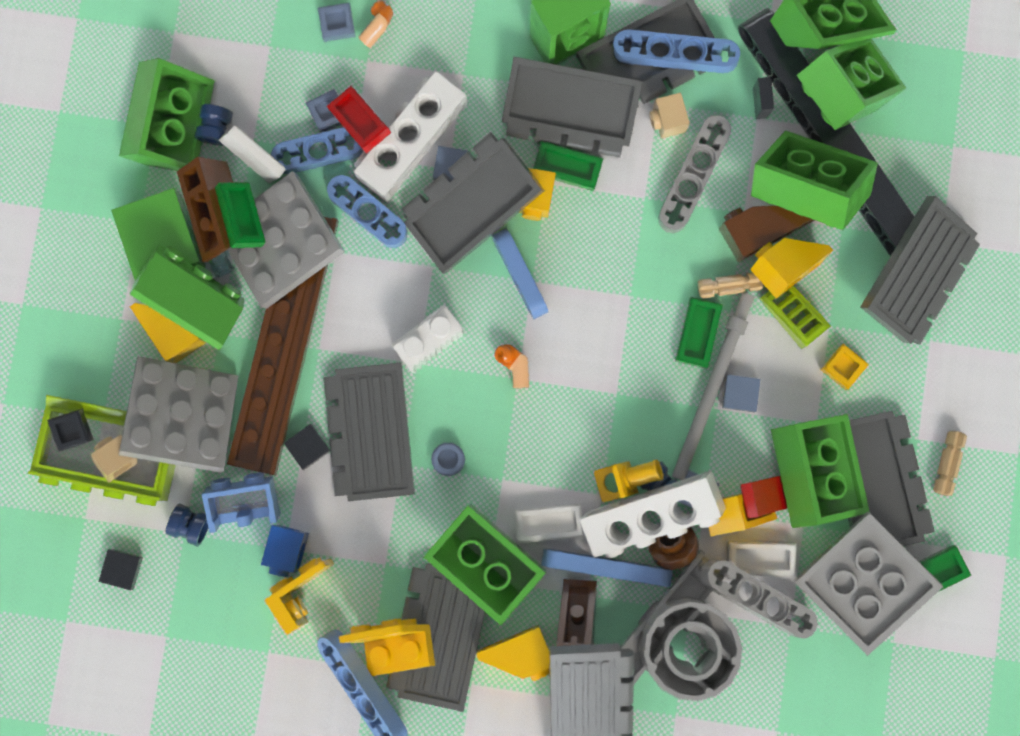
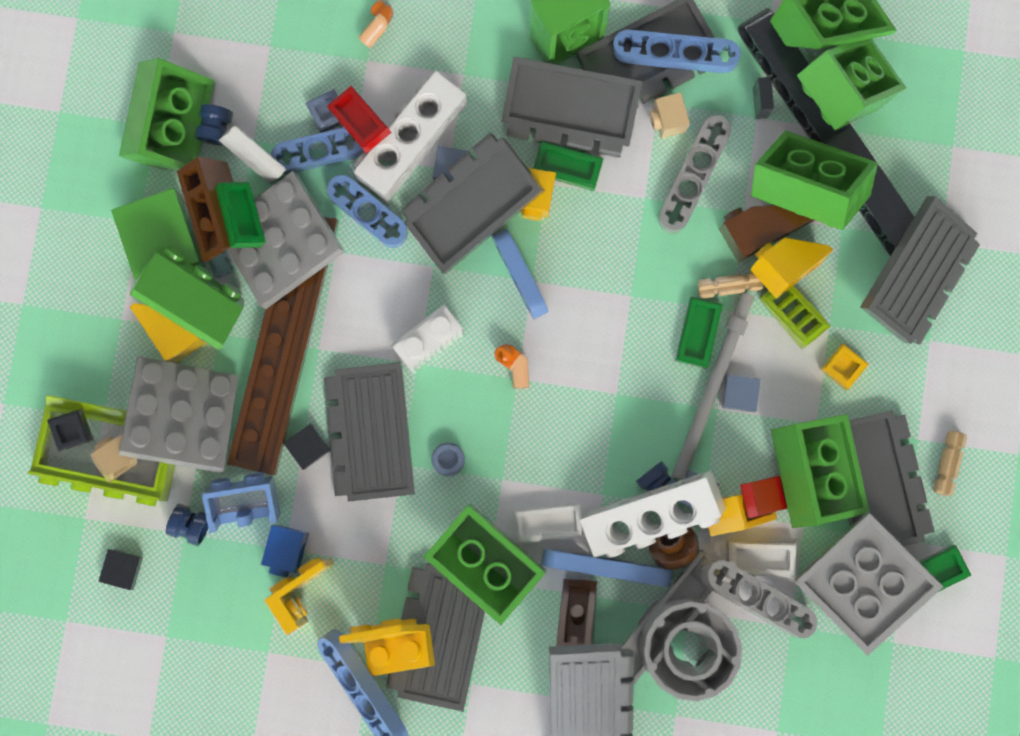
(336, 22): sand blue tile -> none
(520, 654): yellow slope -> none
(627, 478): yellow bracket -> none

